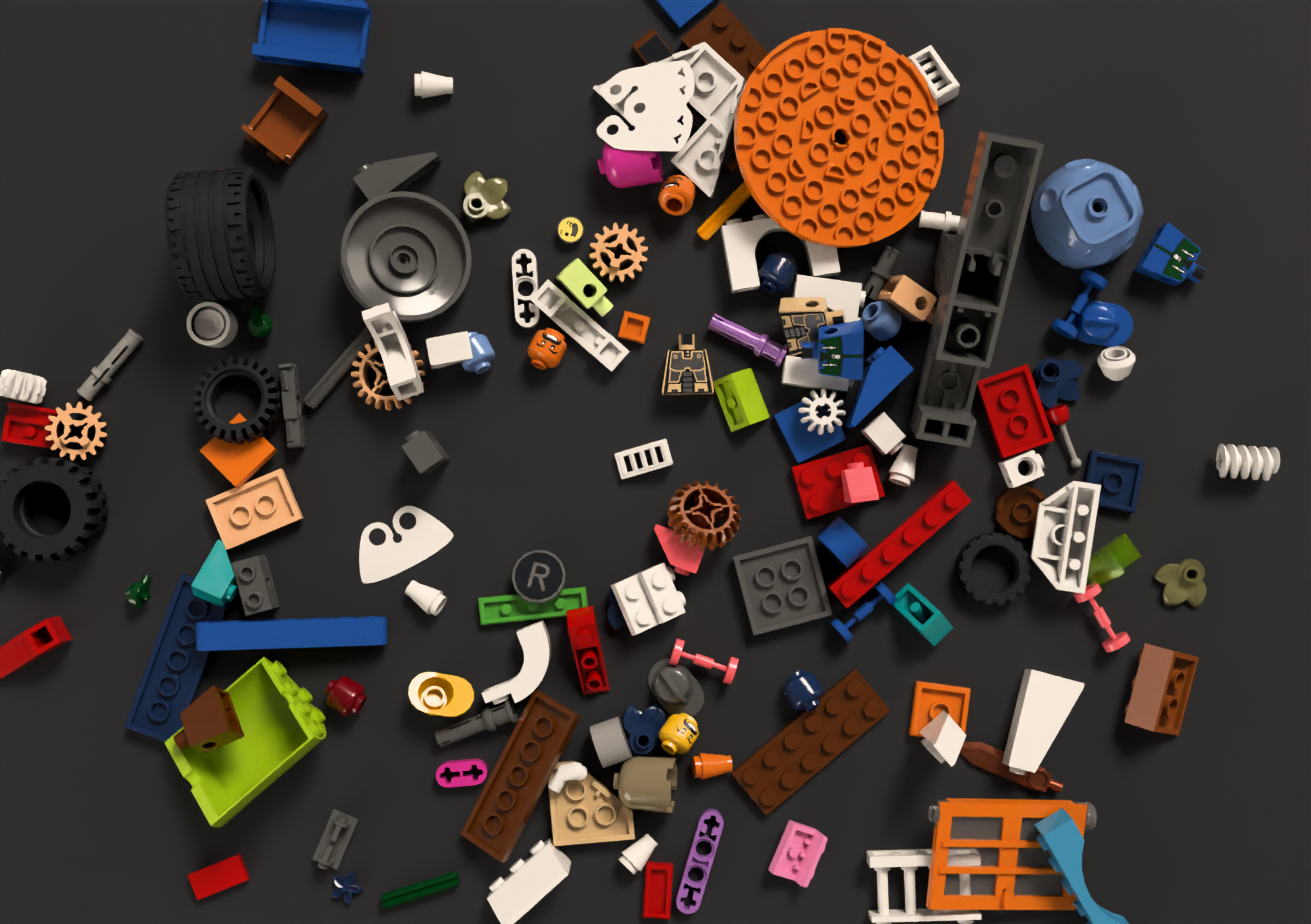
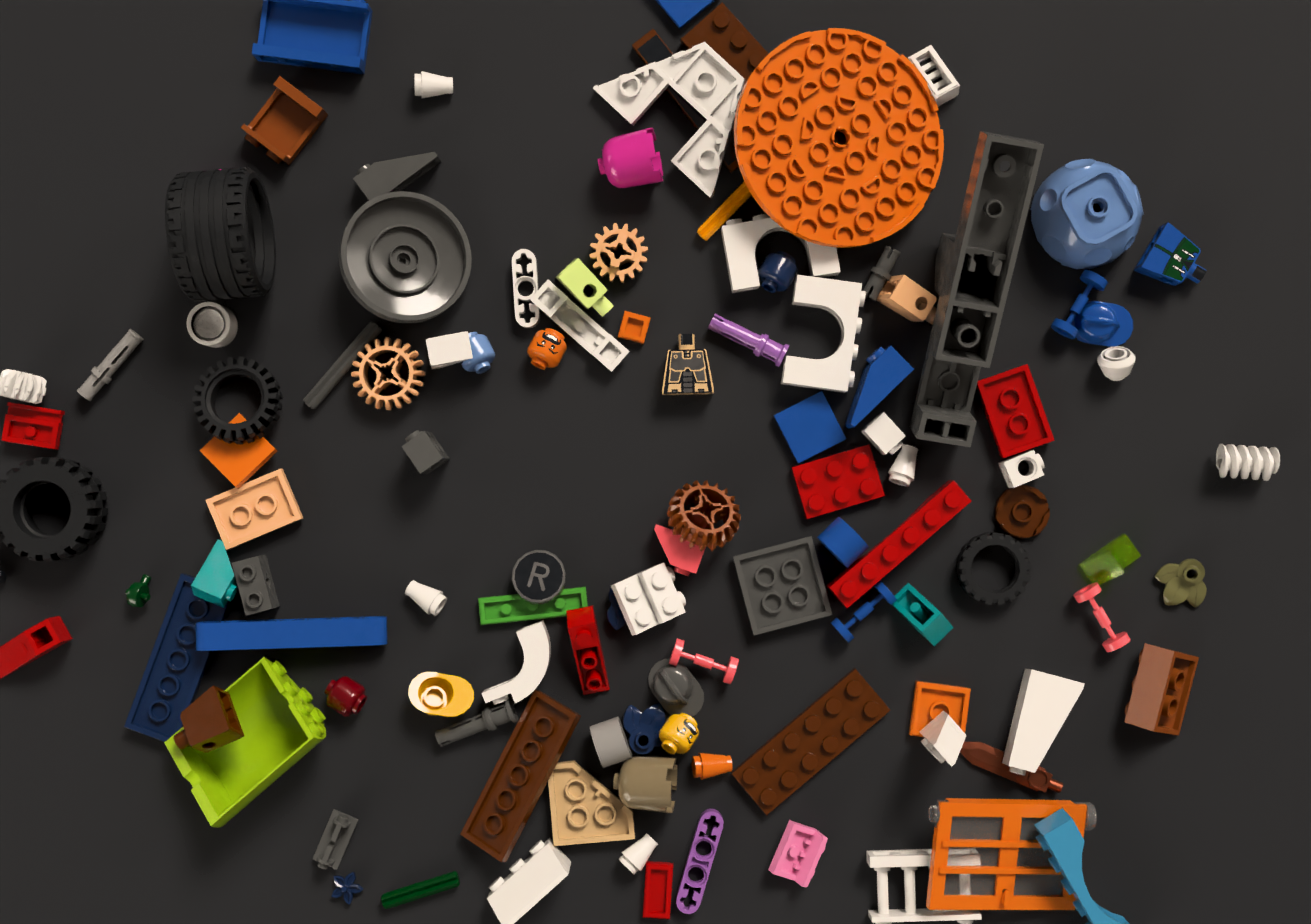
(68, 421): light nougat gear -> none
(218, 876): red tile -> none
(260, 323): dark green piece -> none
(292, 405): dark grey piece -> none
(391, 558): white piece -> none
(394, 350): white arch -> none
(462, 779): dark pink beam -> none
(488, 194): olive plate -> none
(567, 772): white arm -> none
(570, 230): tile -> none
(650, 446): white slope -> none
(664, 105): white piece -> none
(677, 195): orange head -> none
(740, 399): lime panel -> none
(802, 319): torso -> none
(803, 690): dark blue head -> none
(825, 420): white gear -> none
(838, 350): blue torso -> none
(859, 483): coral slope -> none
(881, 320): medium blue head -> none
(944, 222): white pin -> none
(1059, 416): hinge -> none
(1061, 383): dark blue plate -> none
(1066, 535): white wedge -> none
(1118, 477): dark blue tile -> none

